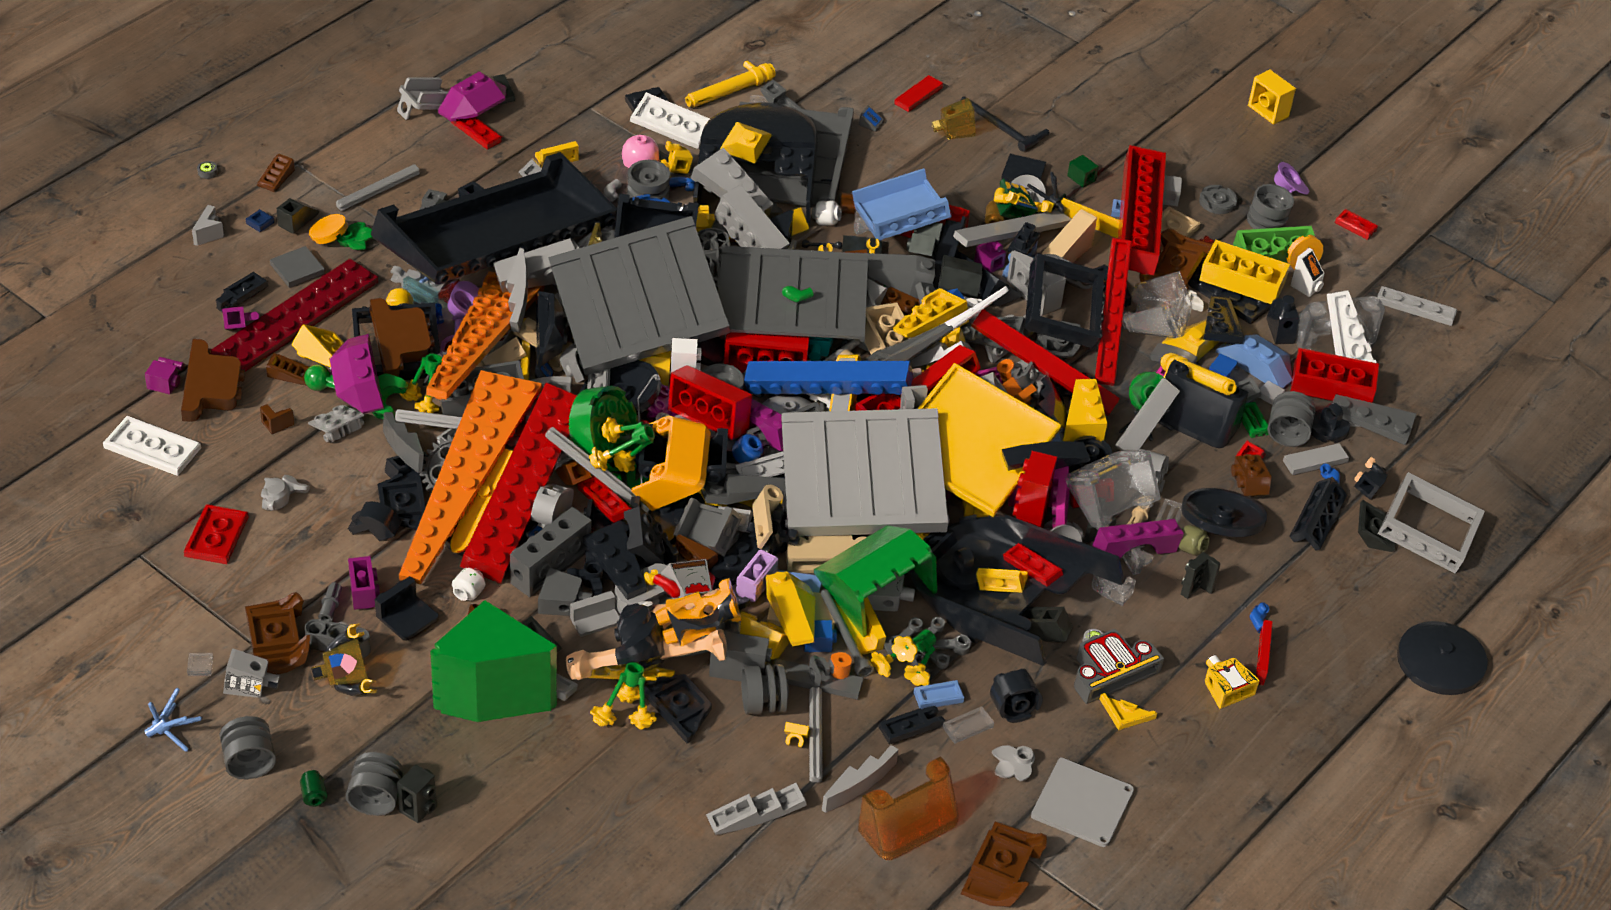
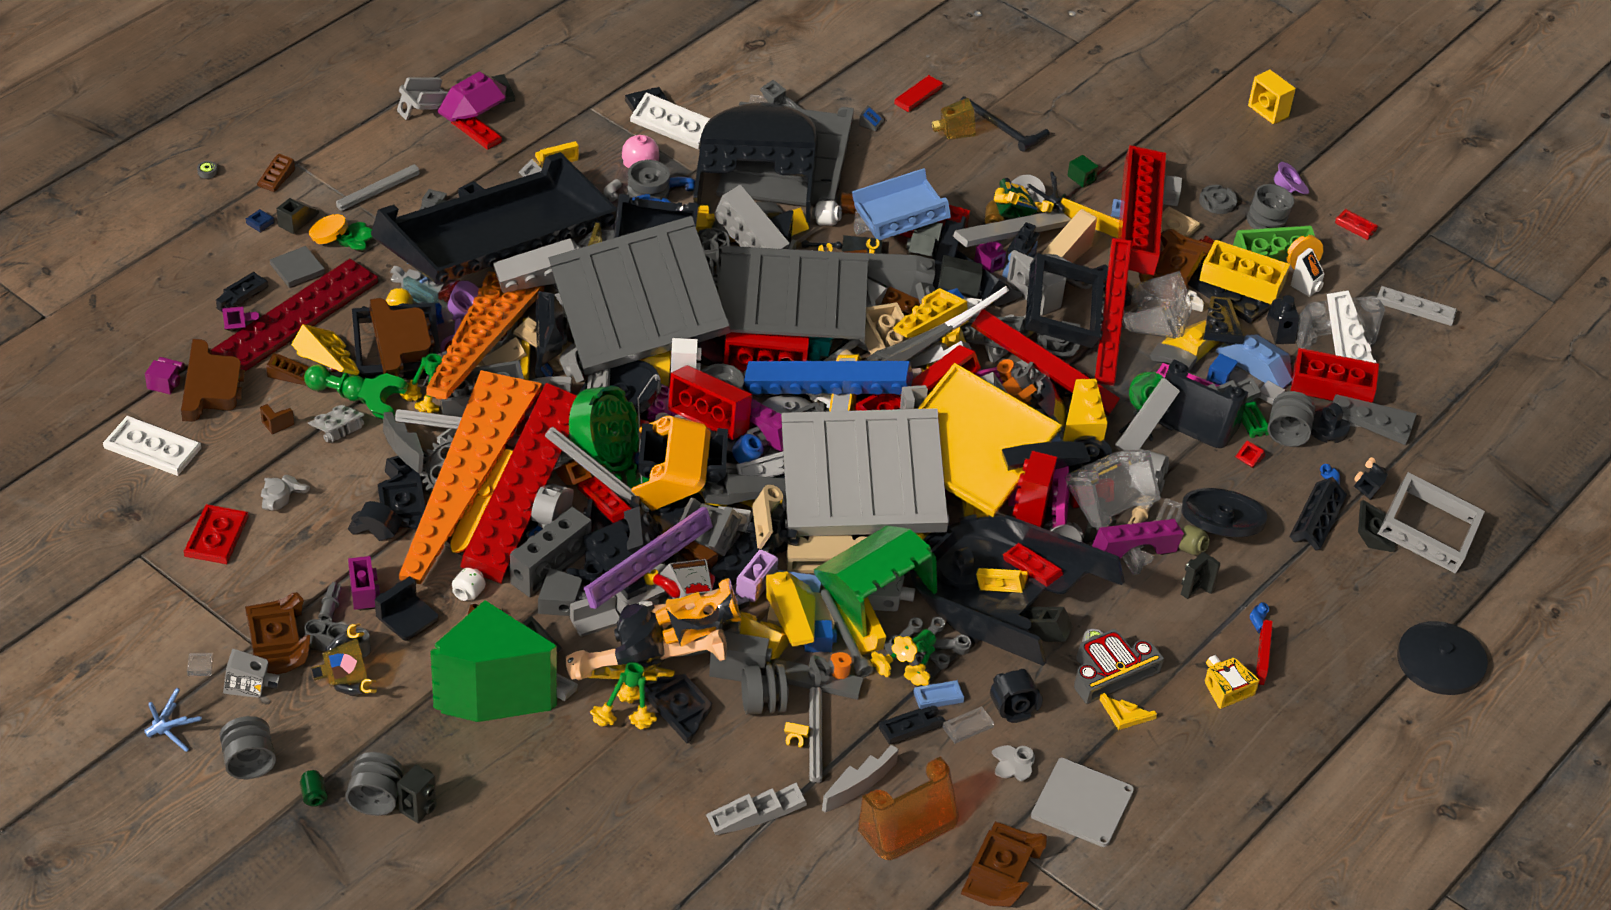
(207, 227): light grey slope -> none
(356, 375): magenta wedge -> none
(518, 287): light grey slope -> none
(623, 461): yellow plant -> none
(648, 557): none -> medium lavender tile
(679, 158): yellow piece -> none
(722, 173): light grey wedge -> none
(746, 142): yellow slope -> none
(755, 76): yellow cylinder -> none
(797, 295): green arm -> none
(1021, 165): black tile -> none
(1114, 591): clear leg -> none
(1202, 375): yellow cylinder -> none
(1251, 475): reddish brown brick -> none
(1315, 458): light grey tile -> none

